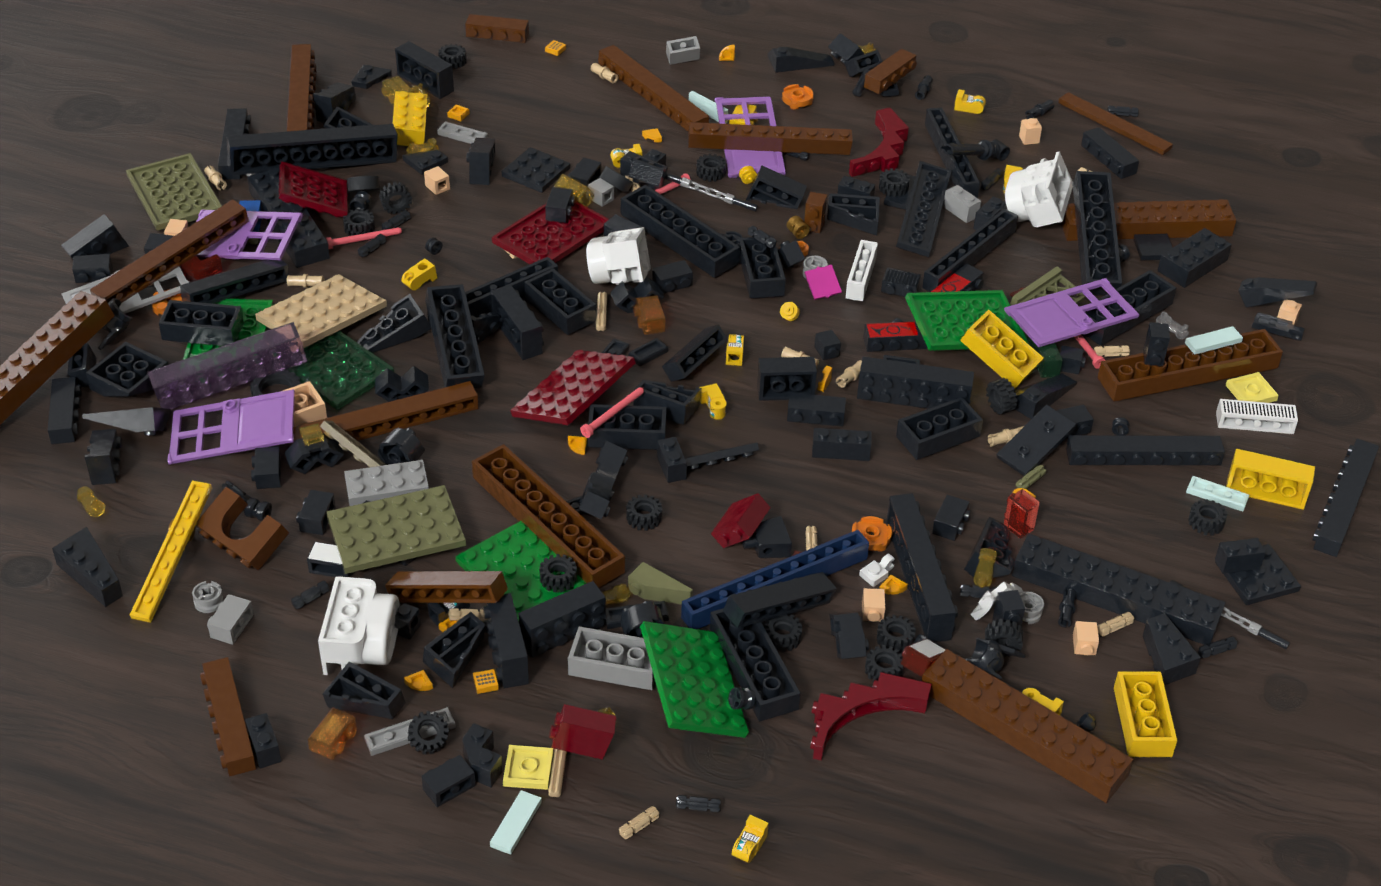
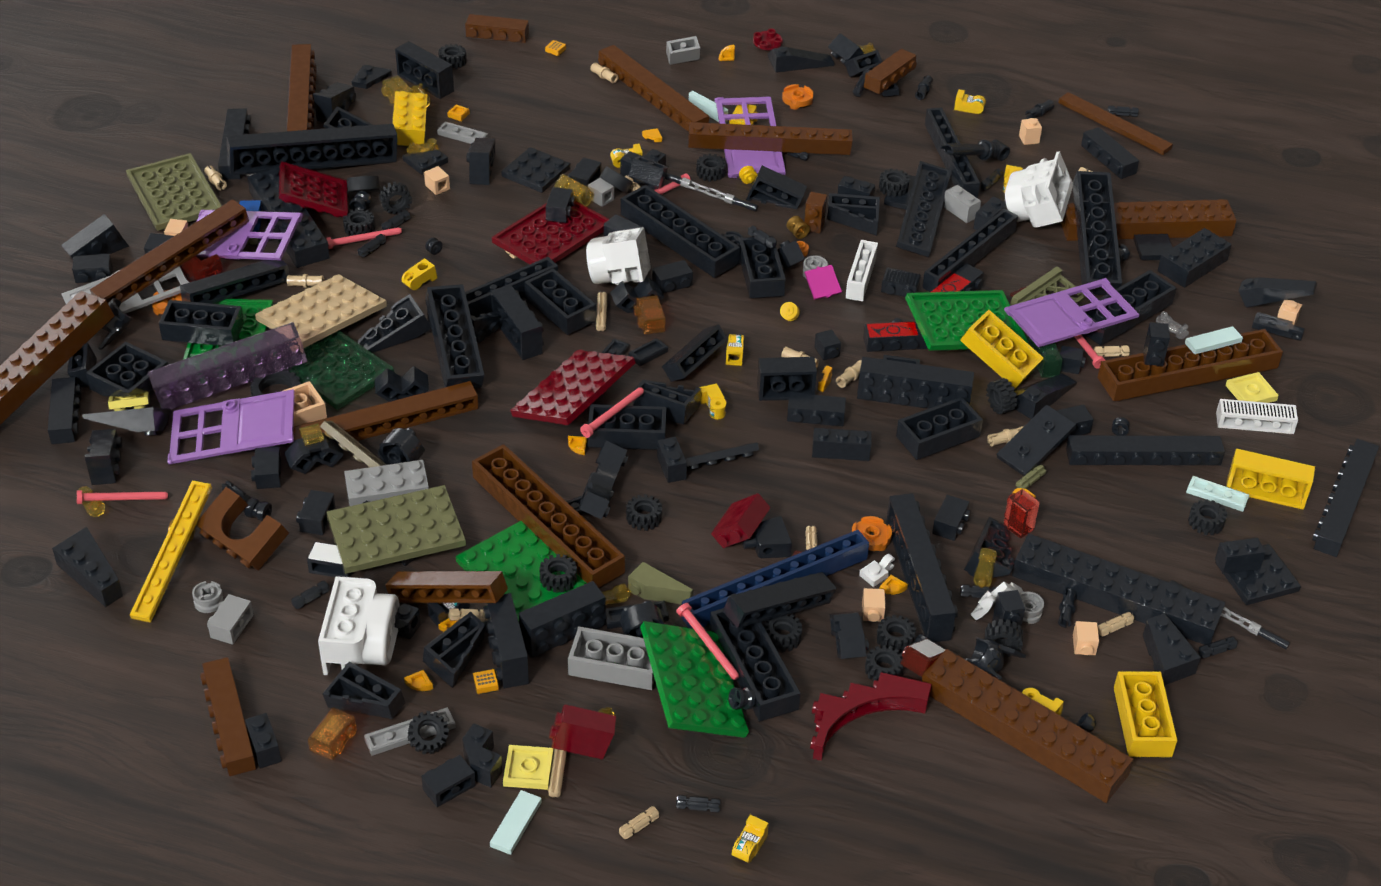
(120, 496): none -> coral bar
(121, 402): none -> light yellow plate
(685, 610): none -> coral bar
(767, 39): none -> dark red dish
(888, 152): dark red arch -> none

